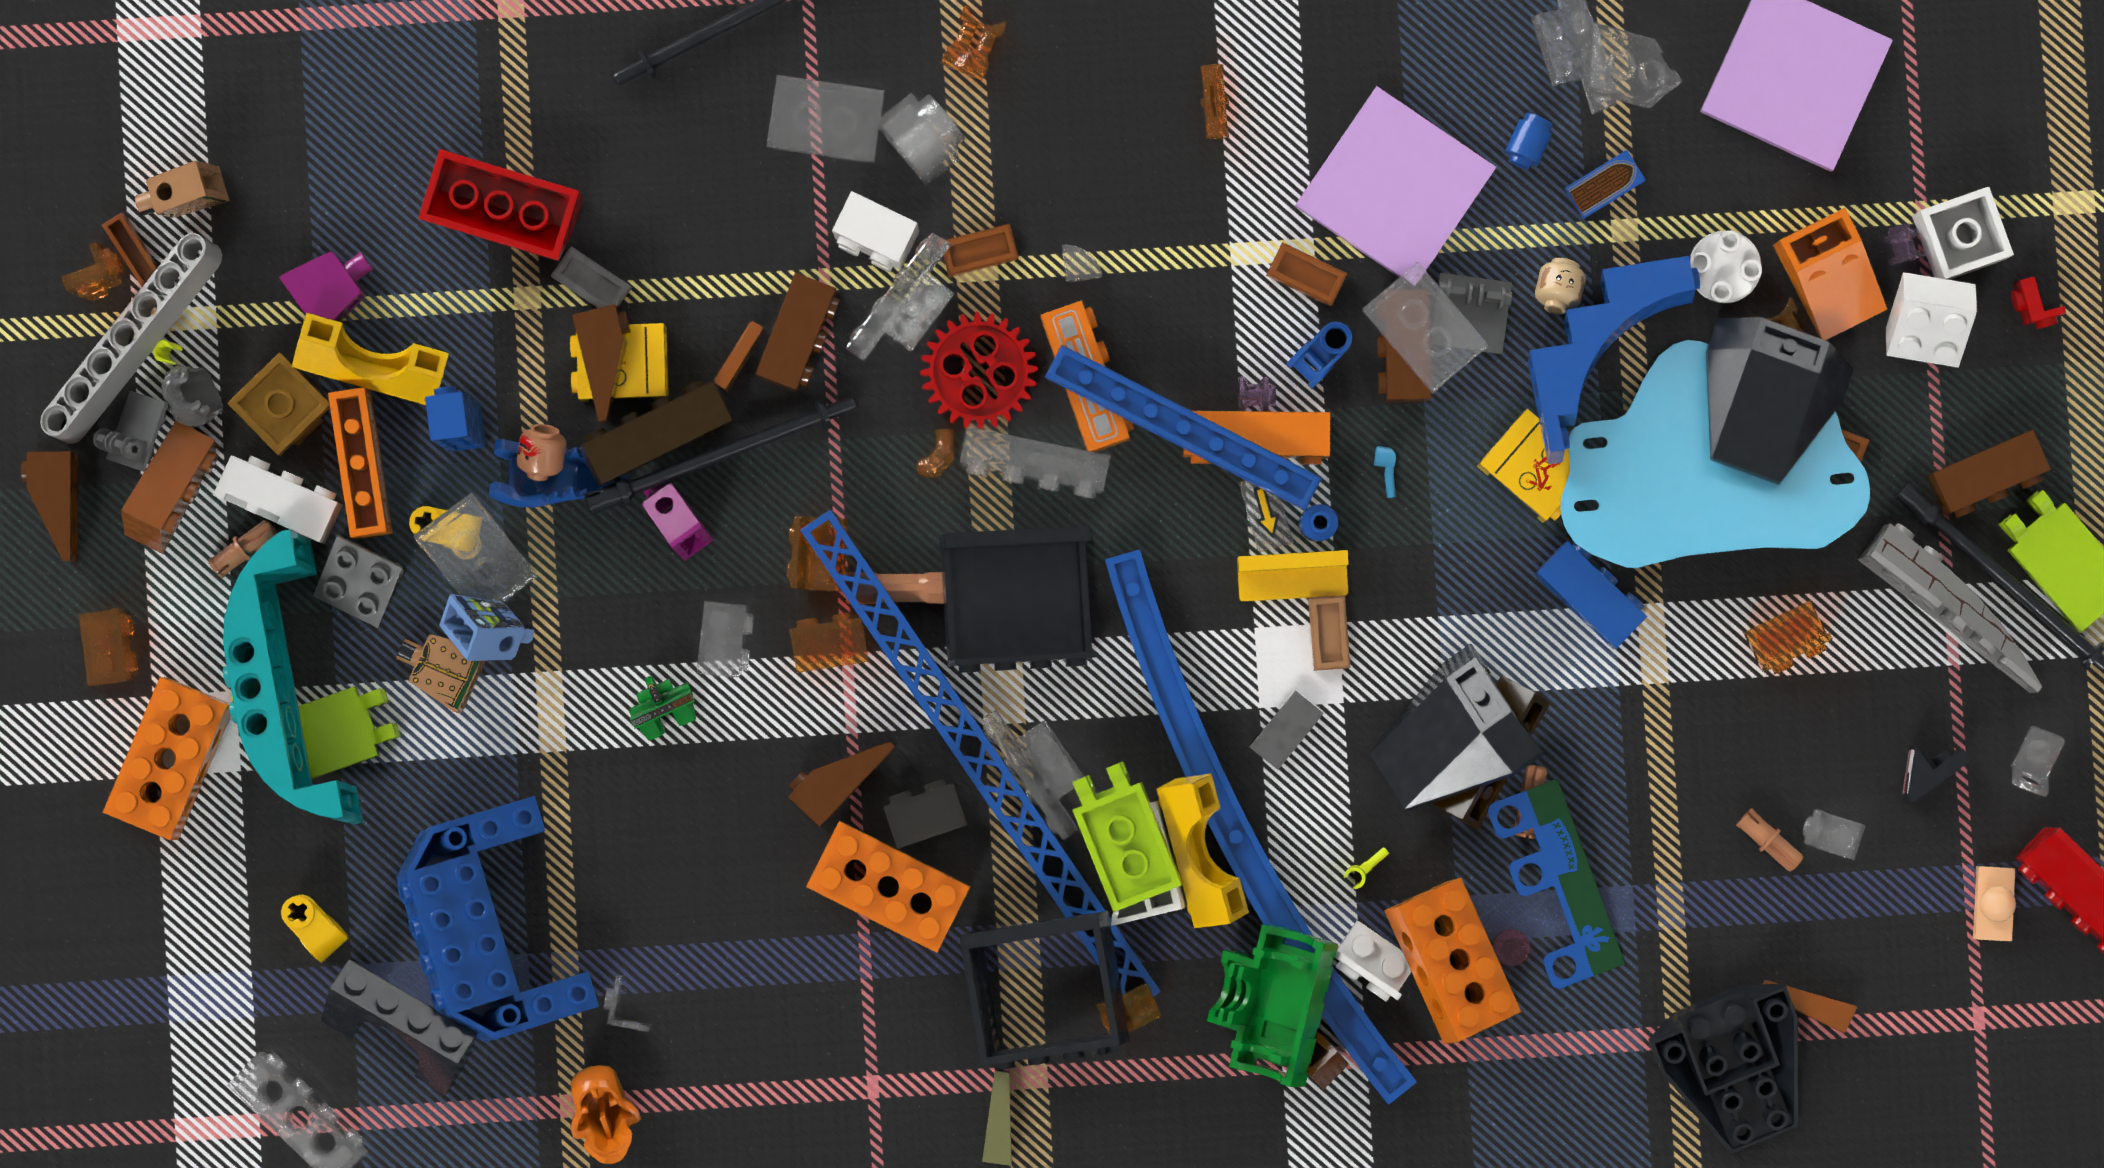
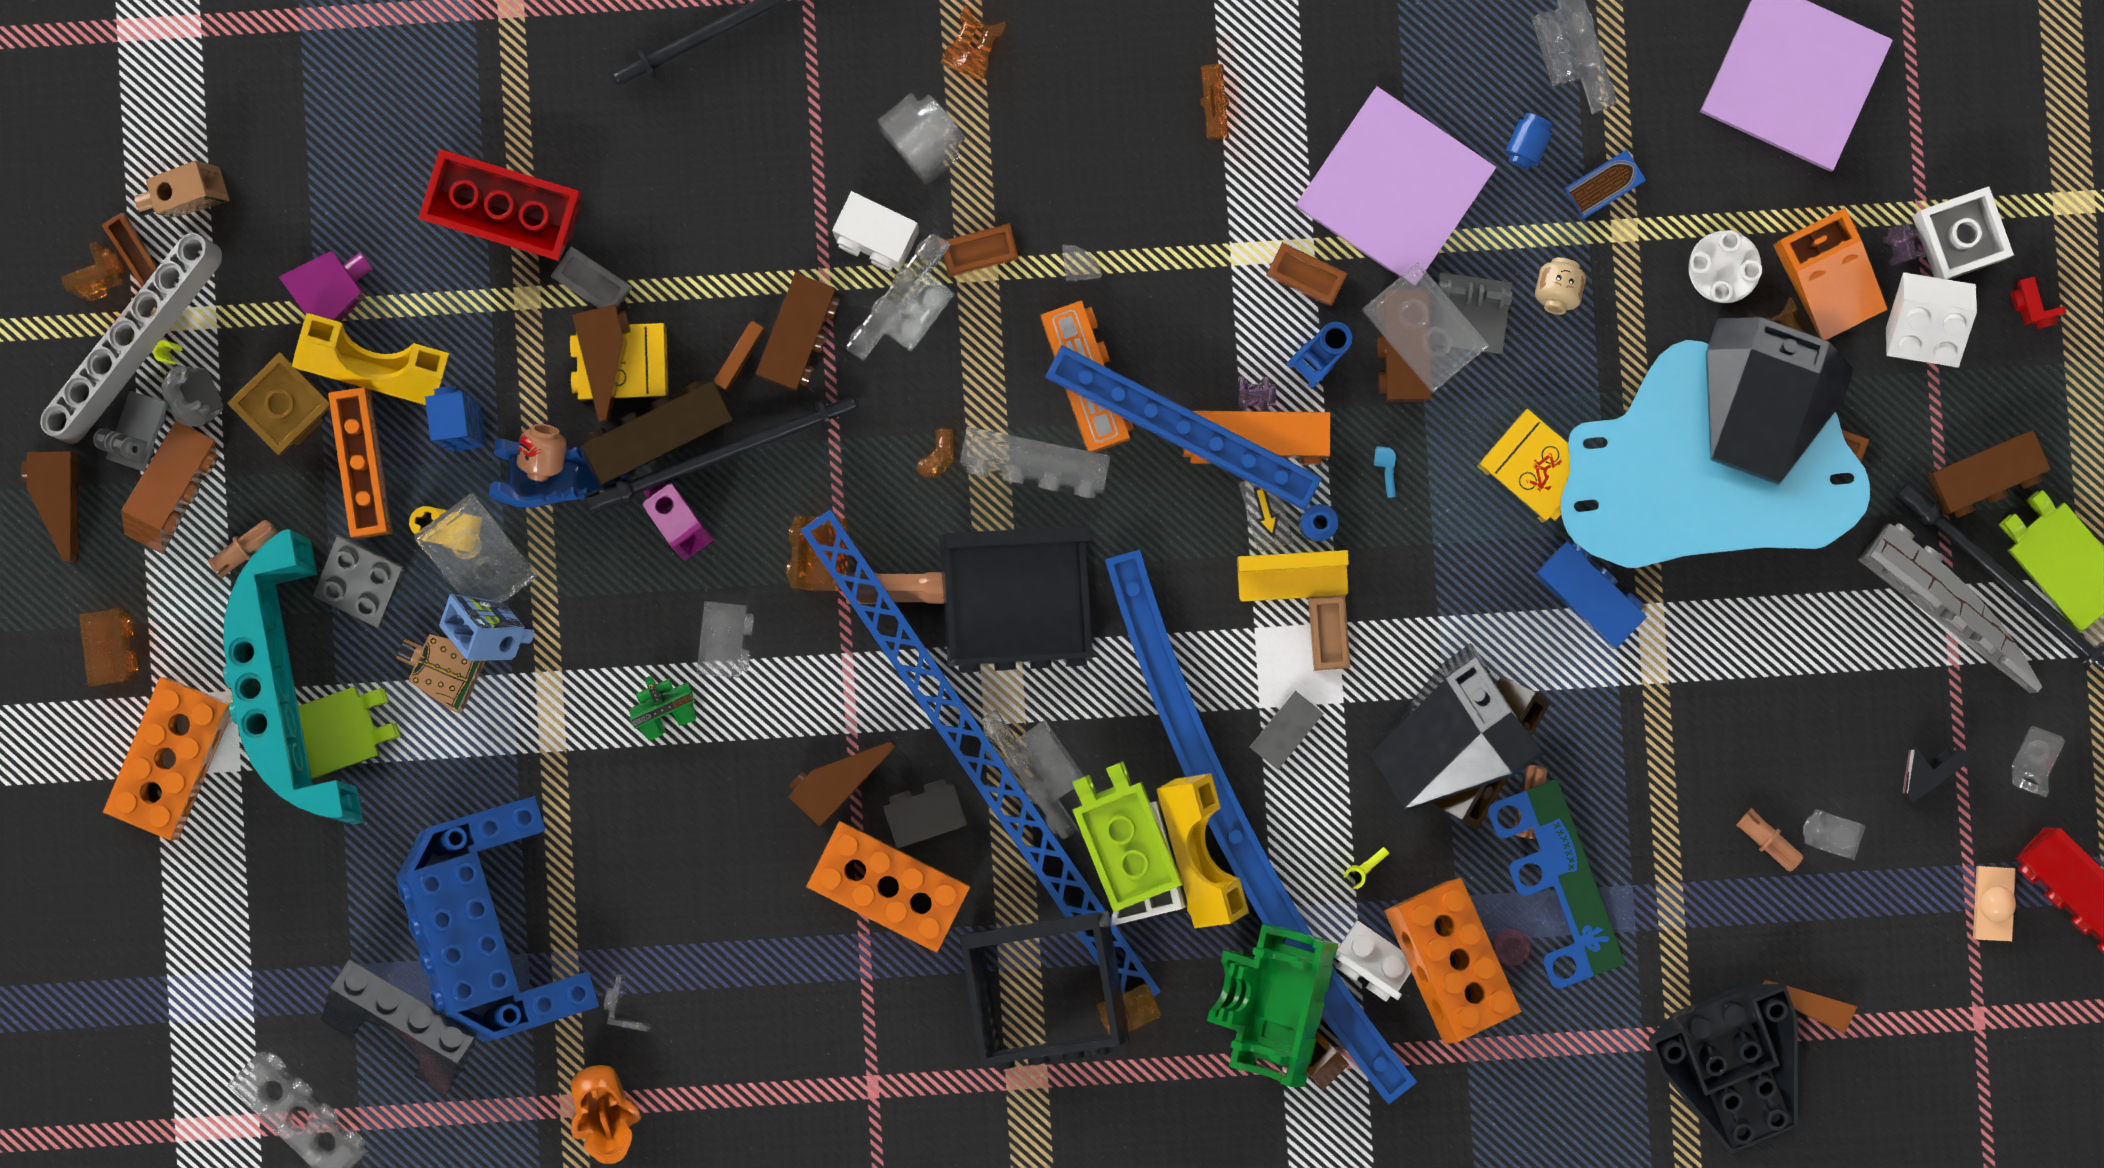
(279, 497): white wedge -> none
(317, 933): yellow piece -> none
(825, 119): clear tile -> none
(828, 644): clear orange bracket -> none
(998, 1132): olive piece -> none
(1007, 354): red gear -> none
(1626, 67): clear tile -> none
(1629, 297): blue arch -> none
(1787, 637): clear orange bracket -> none

